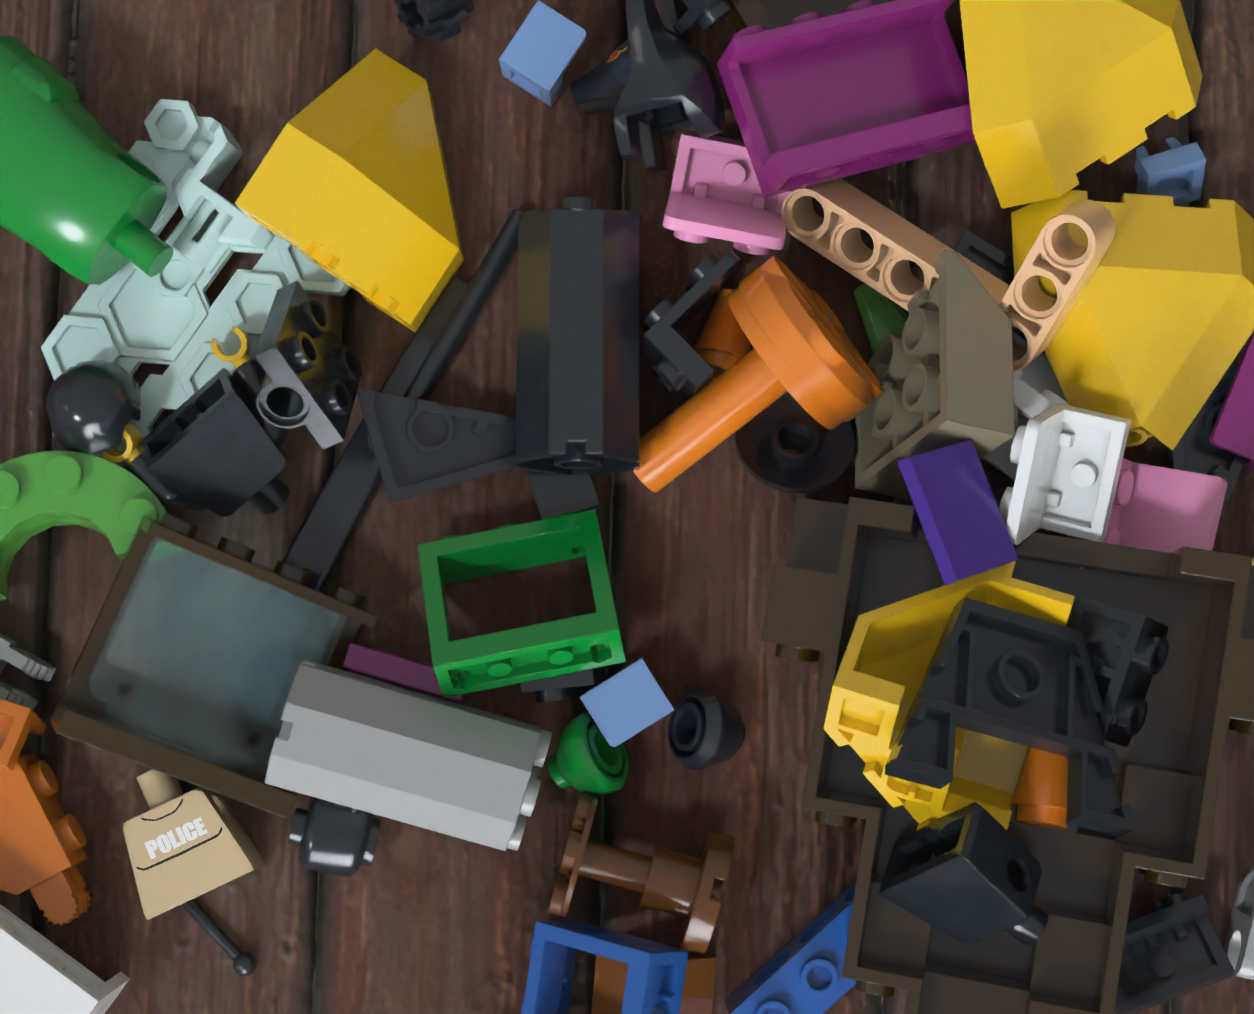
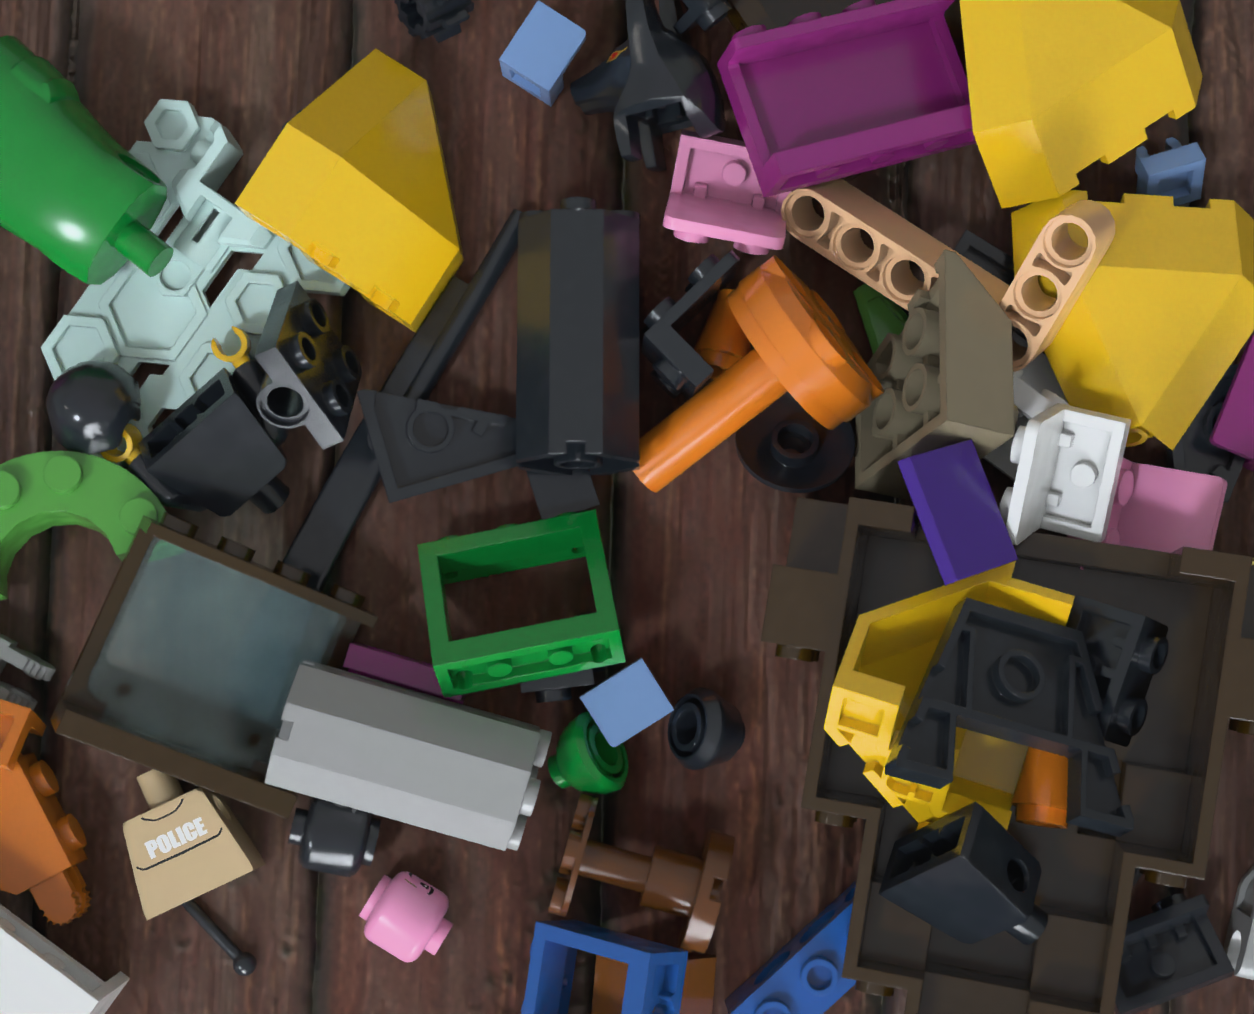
(406, 916): none -> bright pink head

